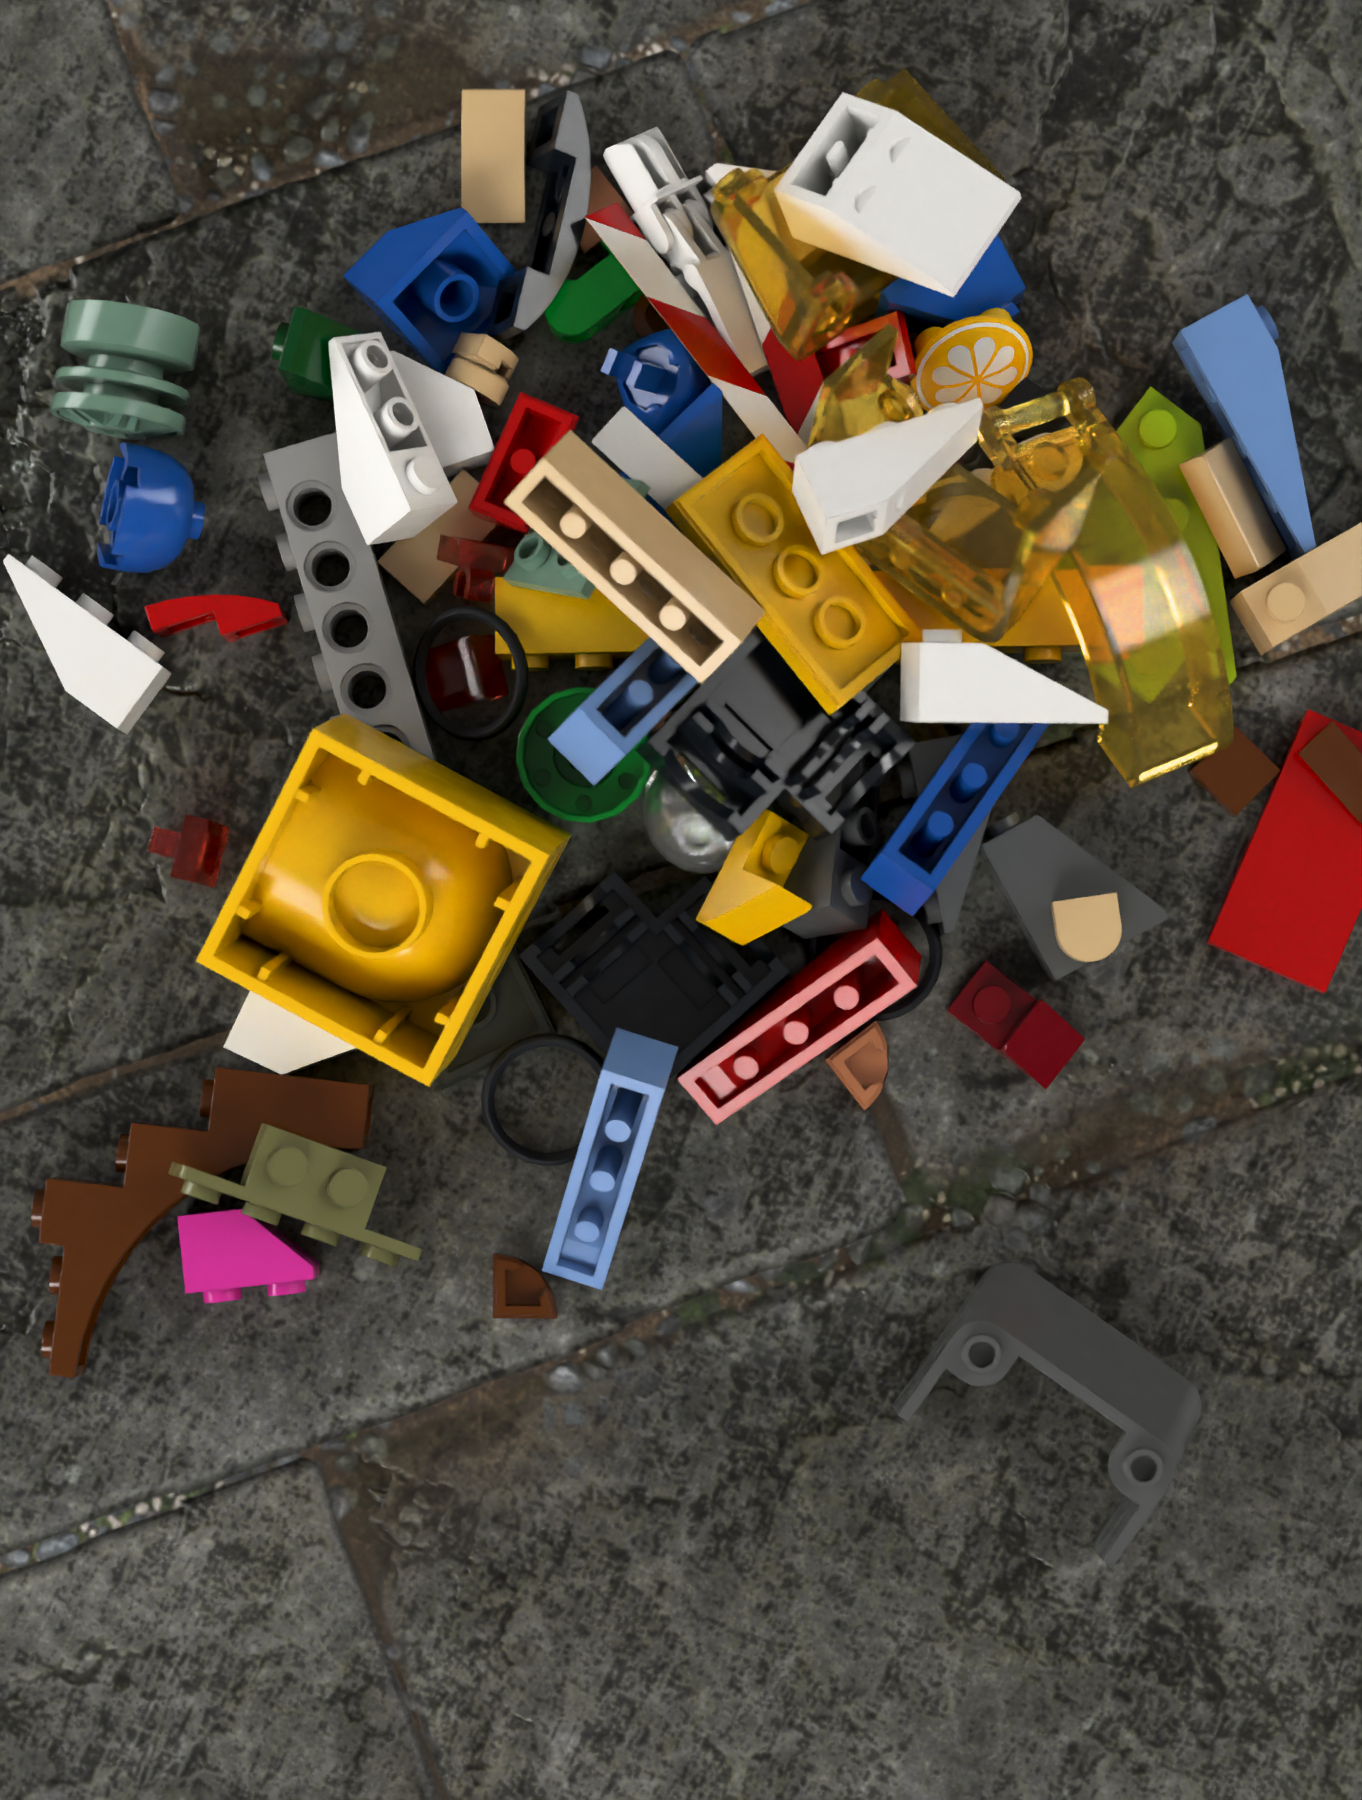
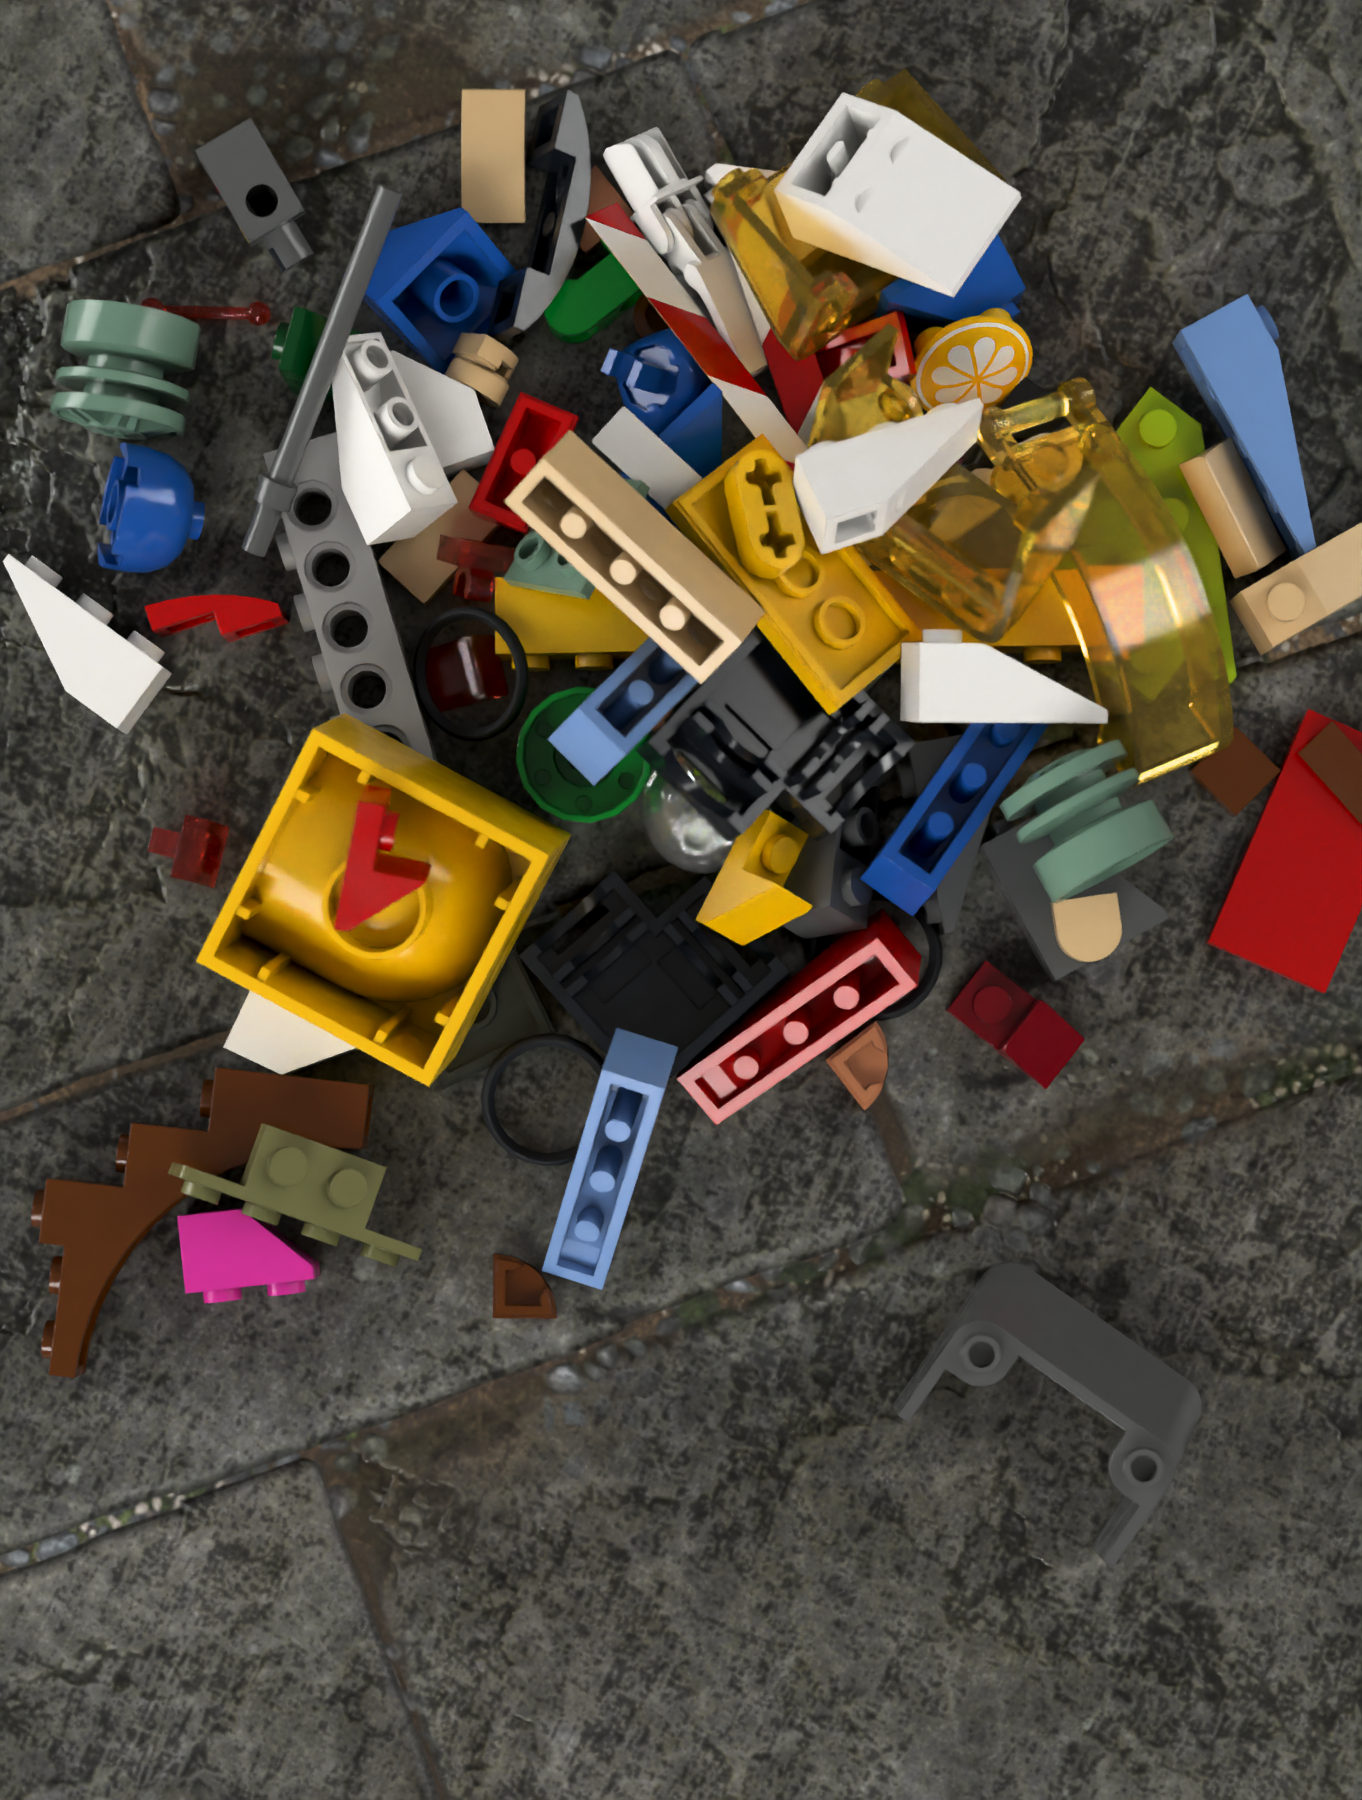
(244, 169): none -> dark grey torso
(256, 313): none -> clear red hinge
(276, 489): none -> dark grey bar
(371, 877): none -> red slope
(762, 514): none -> yellow beam
(1085, 820): none -> sand green wheel

